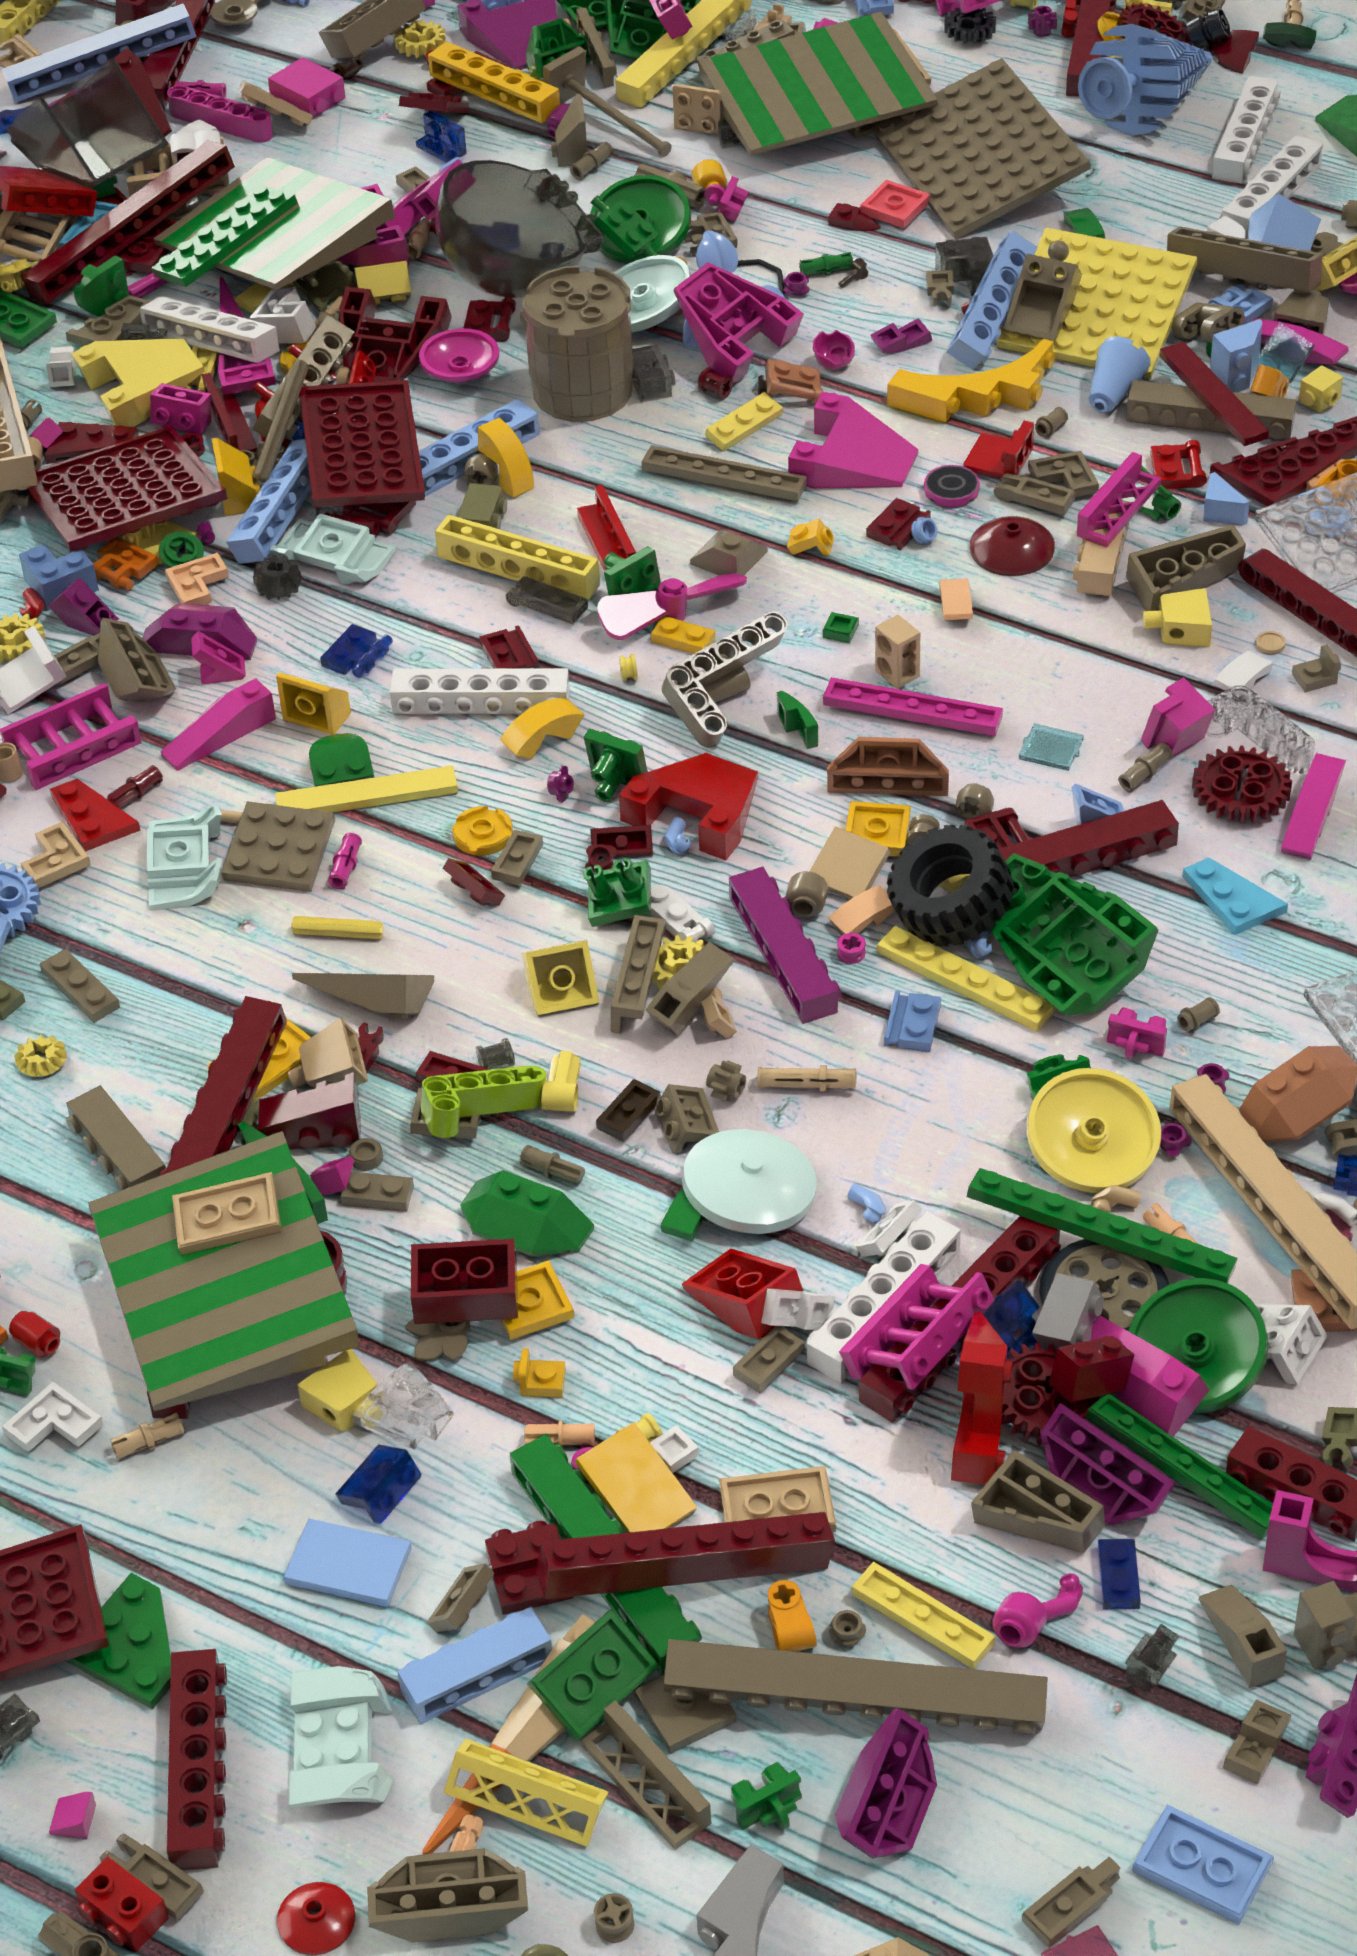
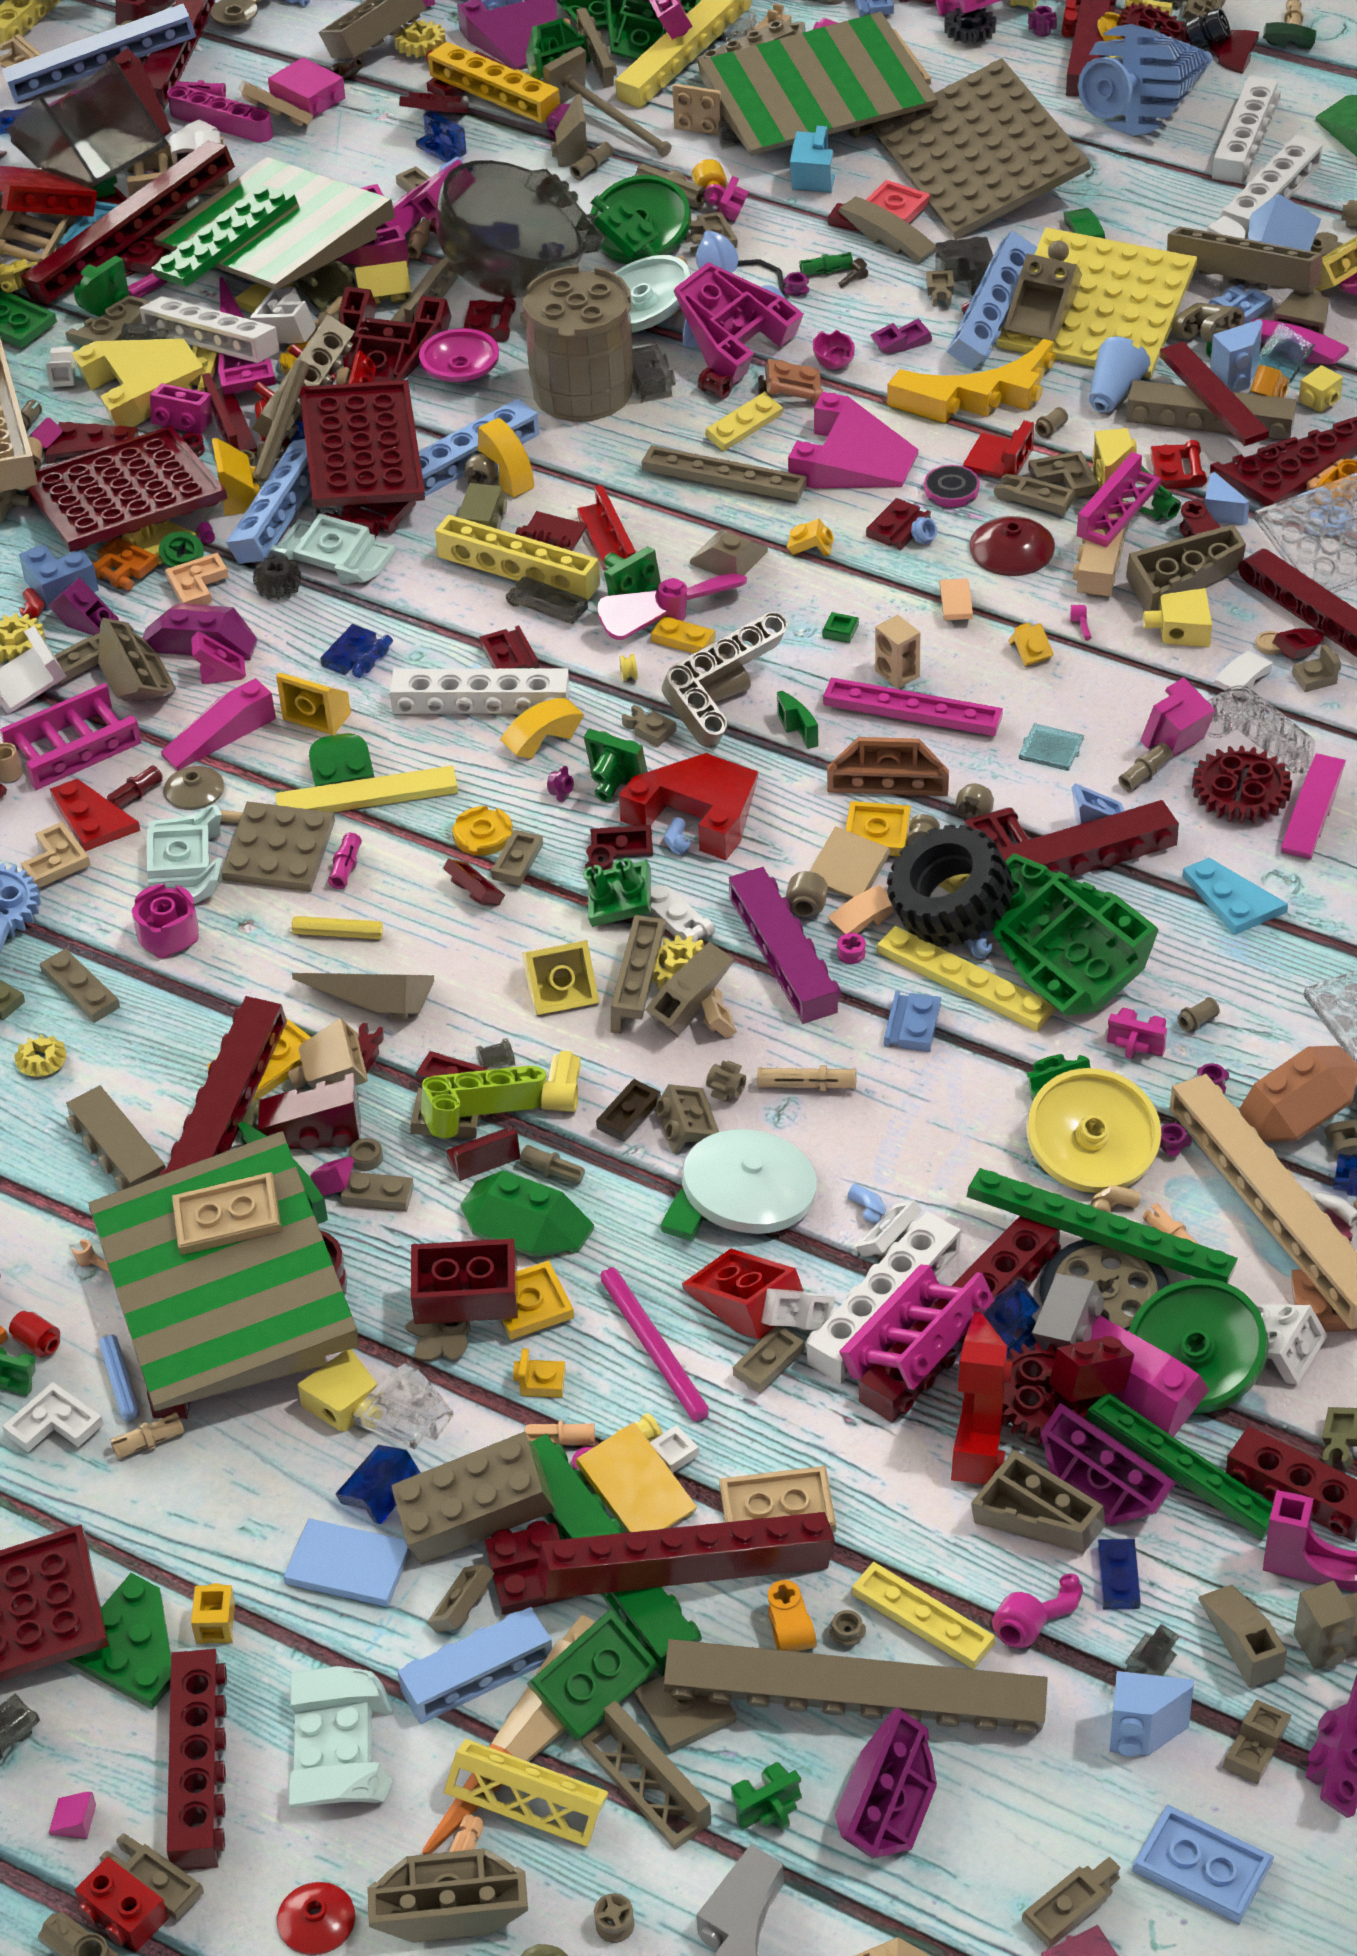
(88, 1256): none -> light nougat hand
(119, 1378): none -> light blue axle
(165, 919): none -> dark pink brick
(194, 787): none -> dark tan dish
(213, 1613): none -> yellow brick
(434, 284): none -> dark tan fence
(472, 1497): none -> dark tan brick
(484, 1153): none -> dark red panel
(553, 530): none -> dark red hinge
(651, 727): none -> dark tan plate
(654, 1344): none -> dark pink axle
(812, 162): none -> medium azure plate
(889, 228): none -> dark tan slope
(1031, 643): none -> yellow bracket
(1079, 614): none -> dark pink hand
(1110, 451): none -> light yellow slope
(1148, 1712): none -> light blue slope
(1196, 519): none -> dark red piece
(1298, 642): none -> dark red plate

